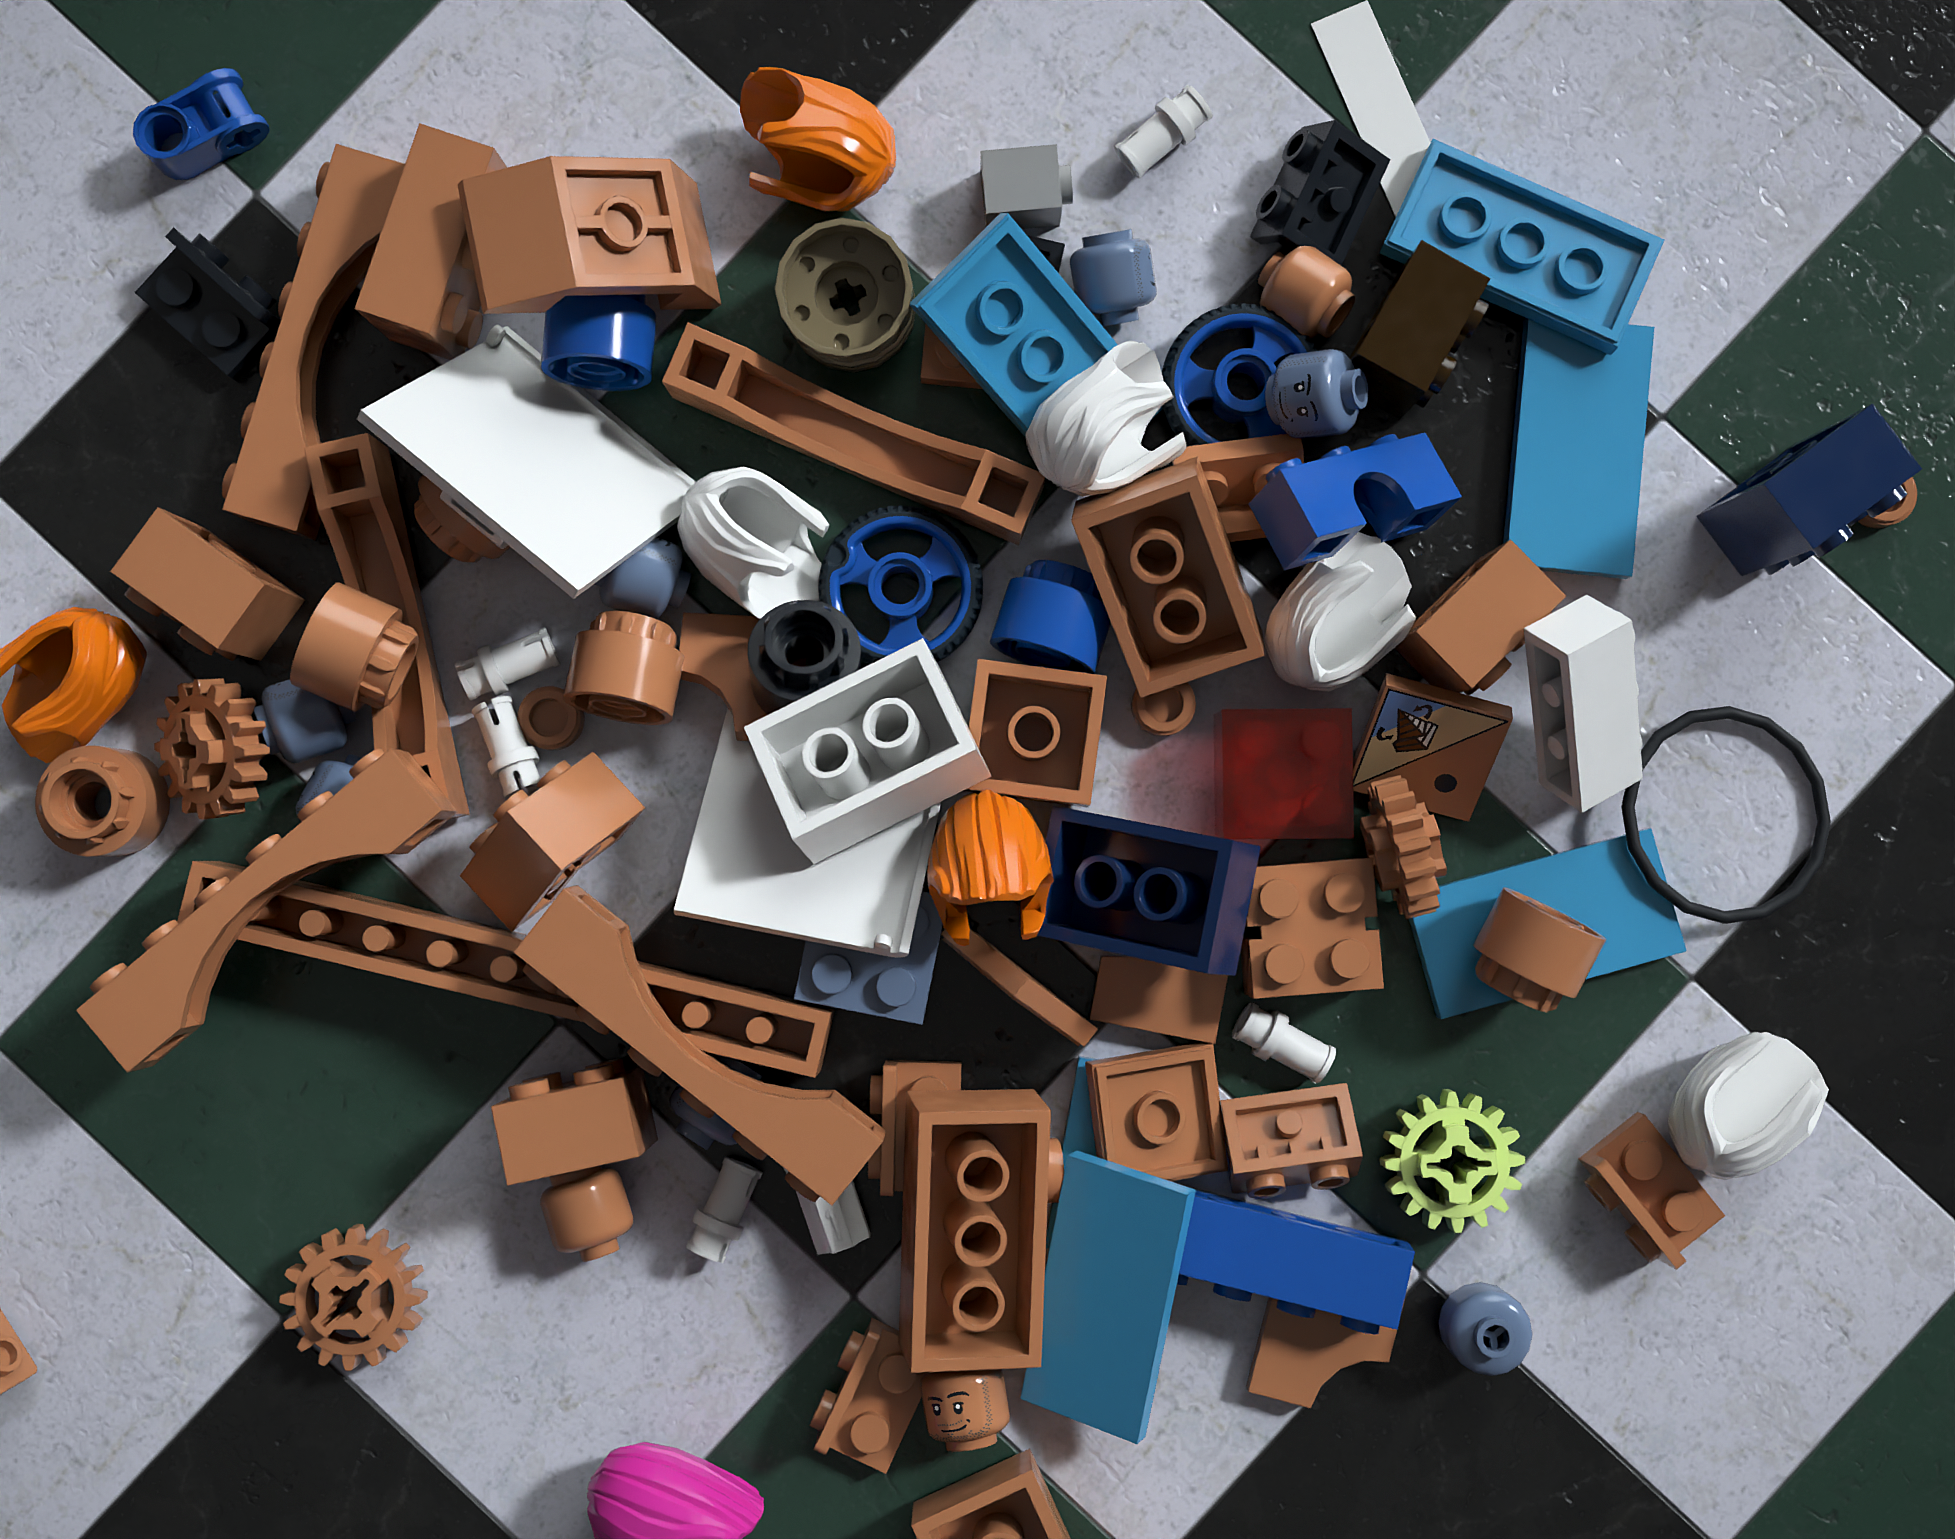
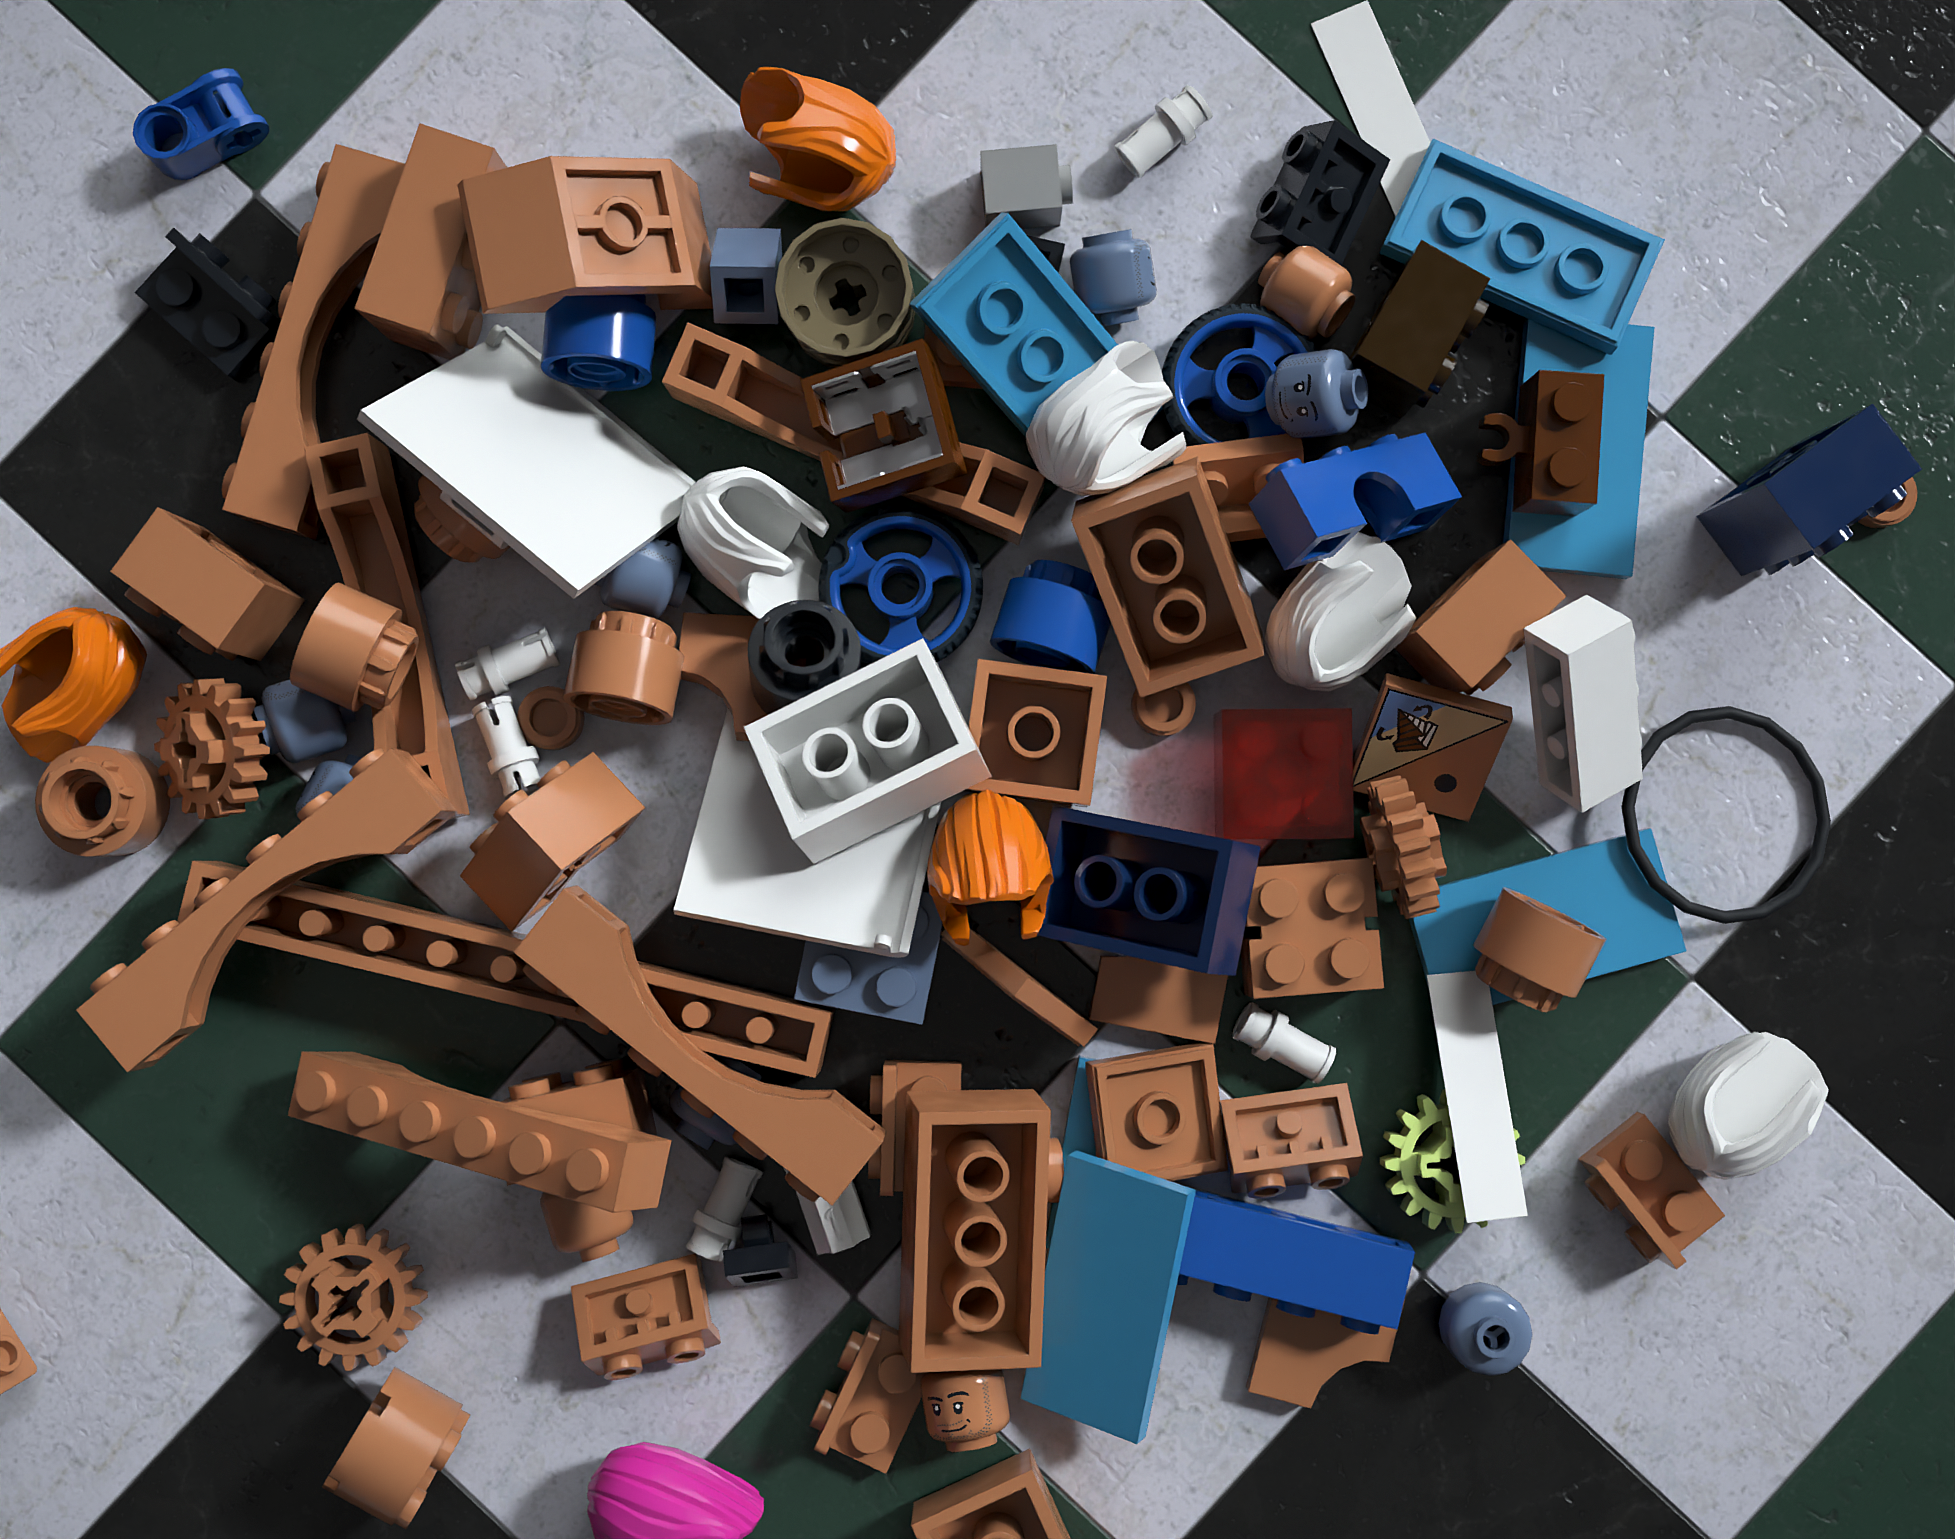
(397, 1448): none -> nougat brick
(525, 1146): none -> nougat arch
(644, 1318): none -> nougat bracket
(745, 275): none -> sand blue brick
(760, 1258): none -> black tile
(888, 423): none -> piece
(1476, 1097): none -> white sticker
(1552, 442): none -> reddish brown brick

